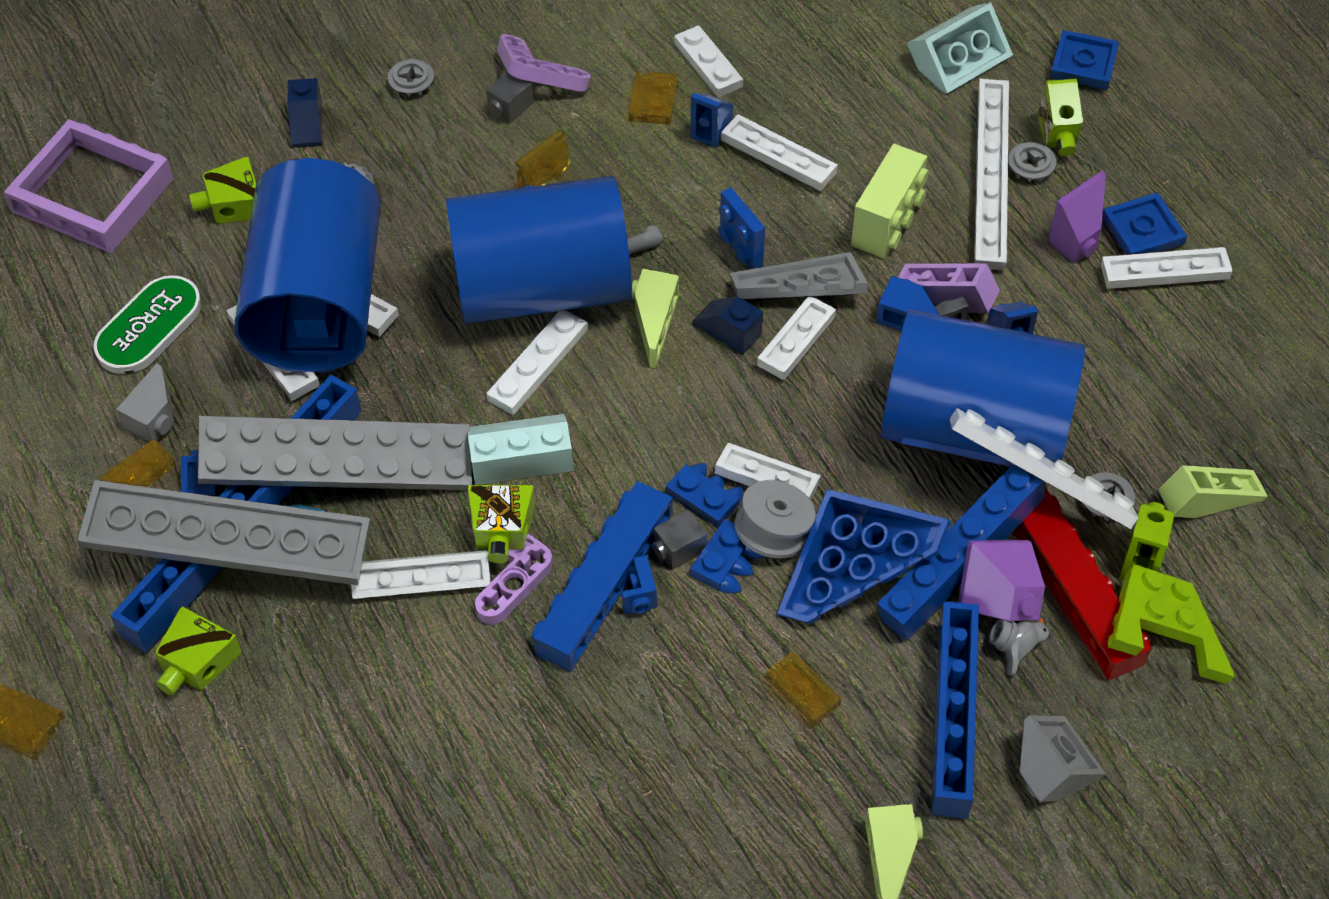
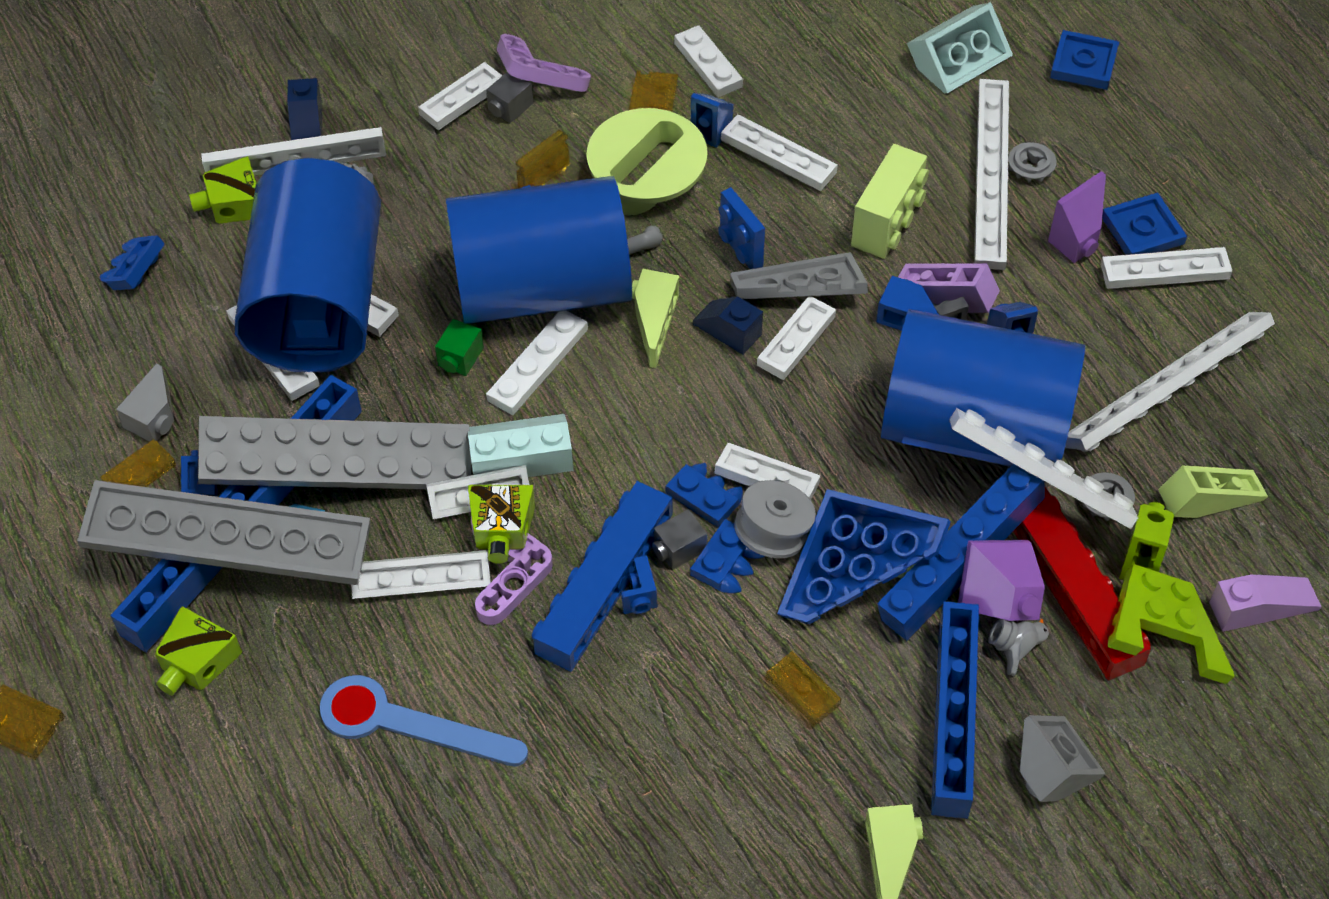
(99, 234): lavender window -> none
(132, 265): none -> blue plate
(147, 324): green tile -> none
(333, 147): none -> white plate
(359, 706): none -> medium blue piece
(401, 73): light grey gear -> none
(452, 495): none -> white plate
(459, 96): none -> white plate
(459, 347): none -> green brick
(629, 137): none -> yellowish green piece
(1061, 115): lime torso -> none
(1162, 384): none -> white plate
(1261, 599): none -> lavender slope

